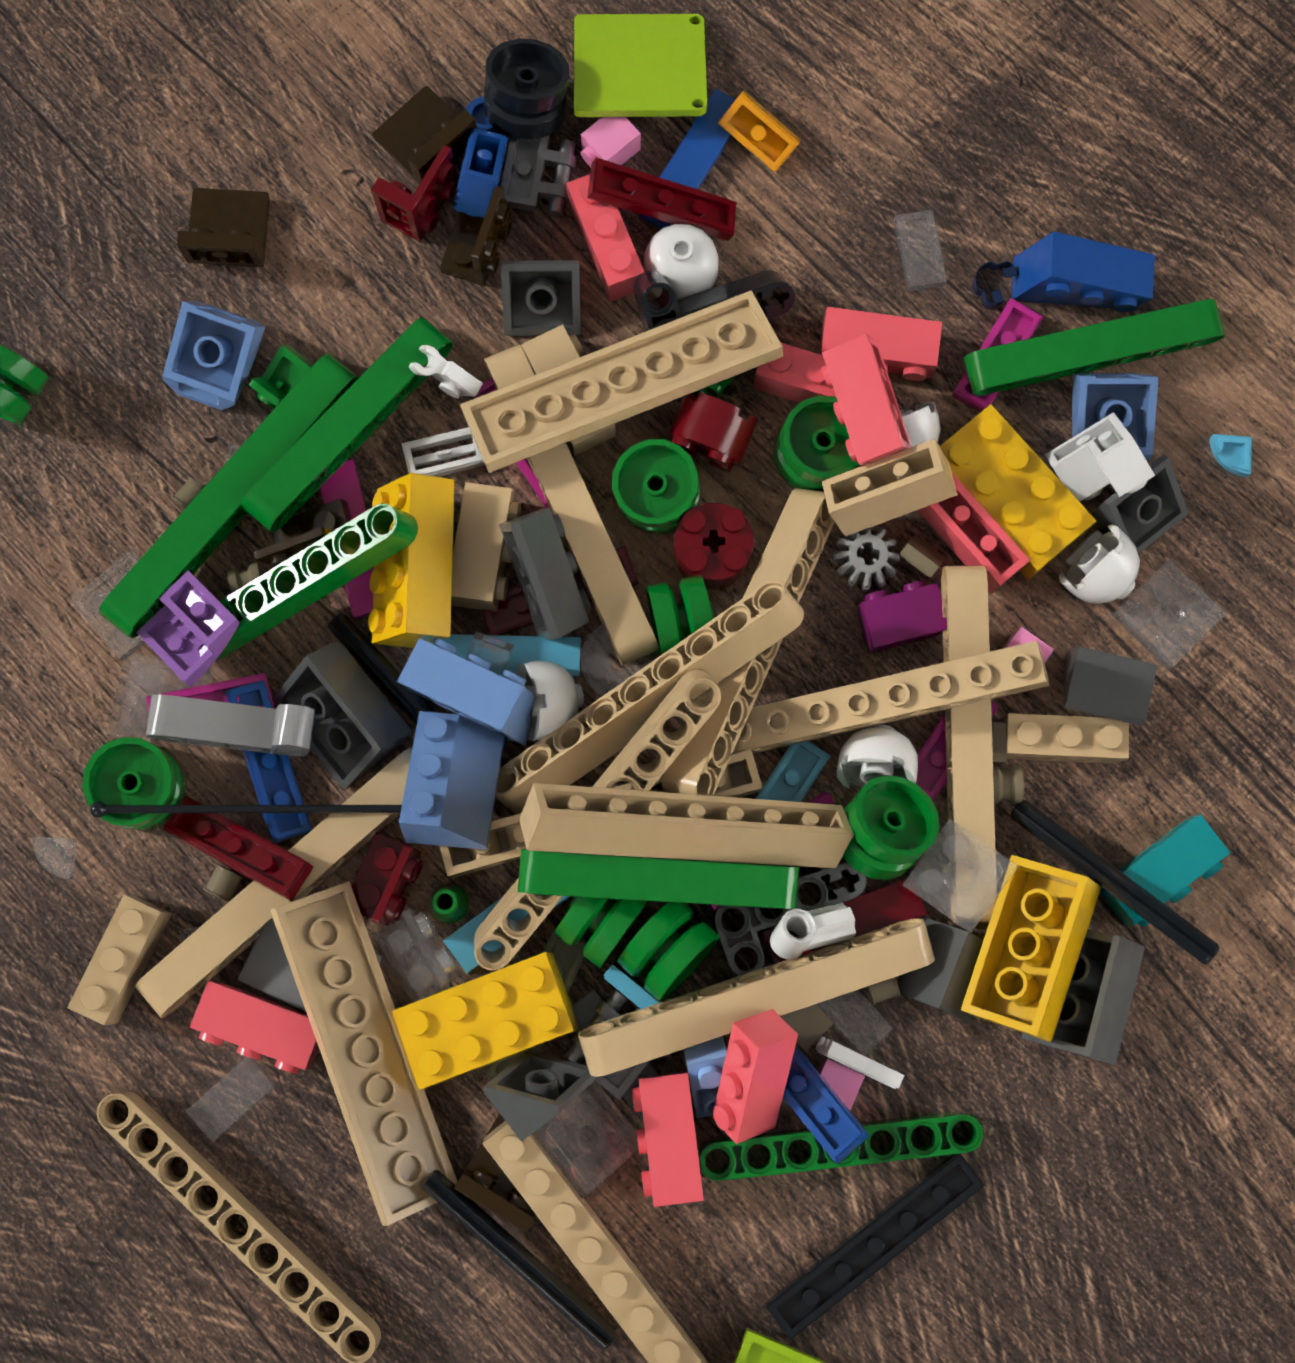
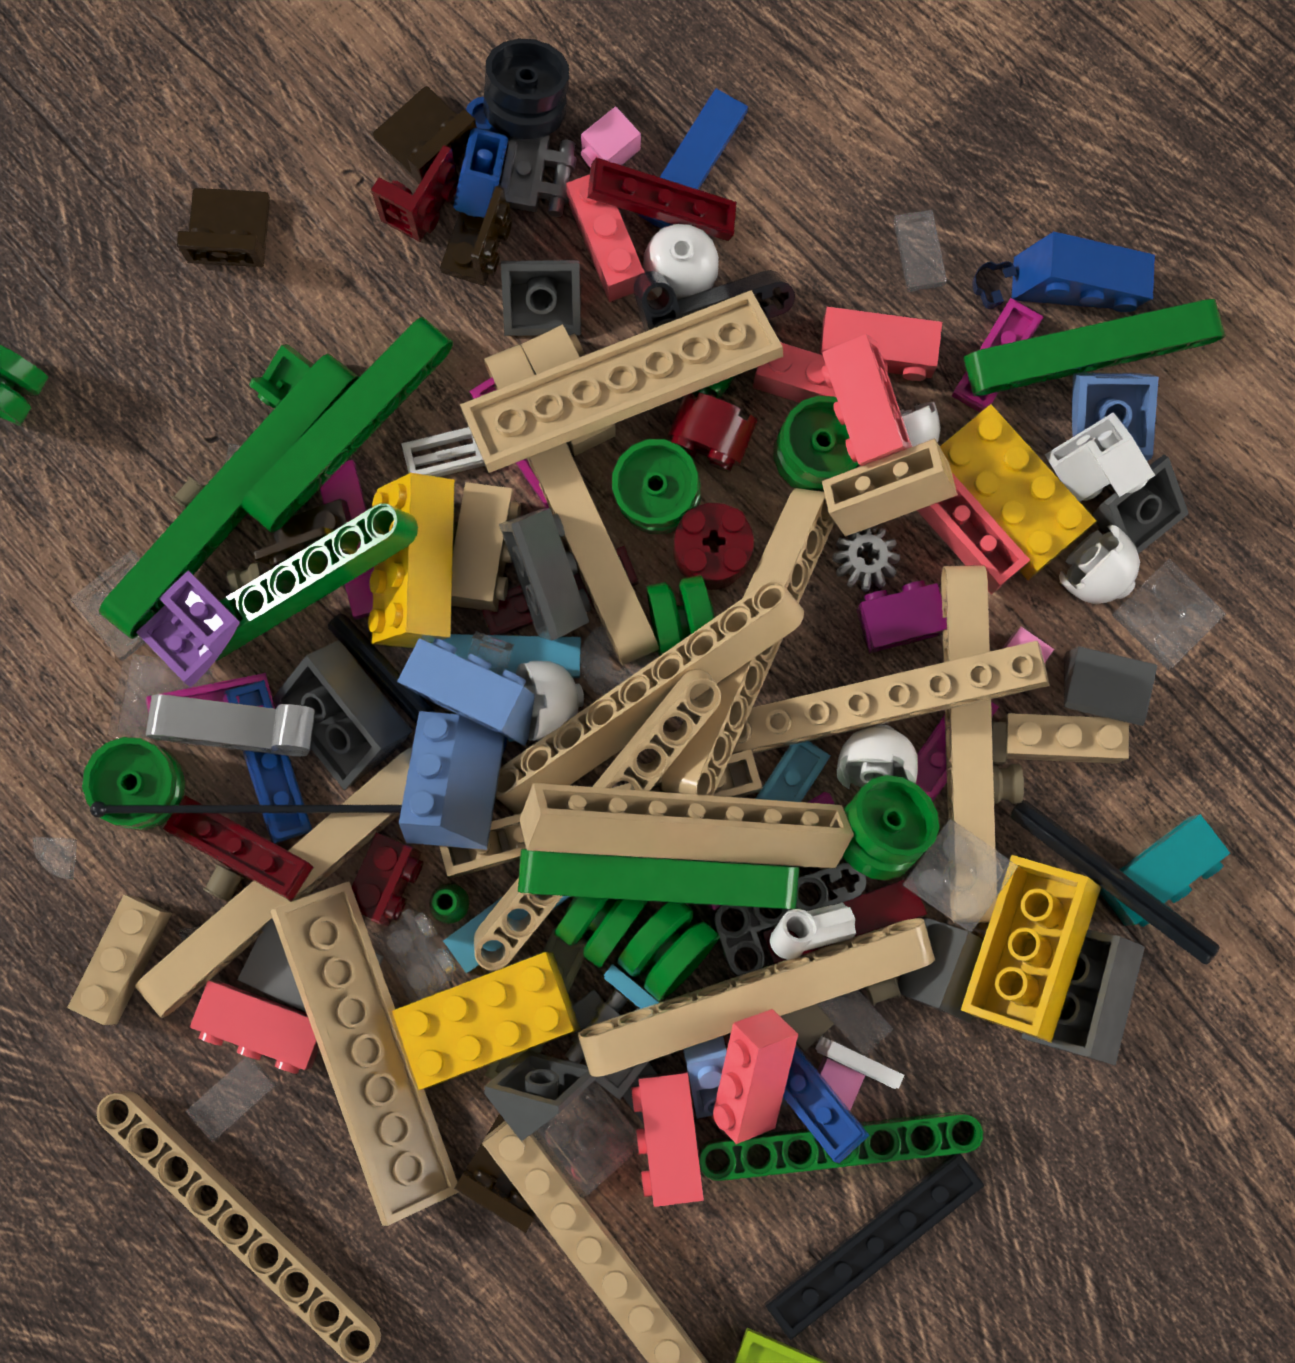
(211, 354): medium blue slope -> none
(453, 378): white plate -> none
(520, 1259): black axle -> none
(639, 65): lime piece -> none
(759, 131): light orange slope -> none
(922, 556): dark tan tile -> none
(1233, 453): medium azure tile -> none

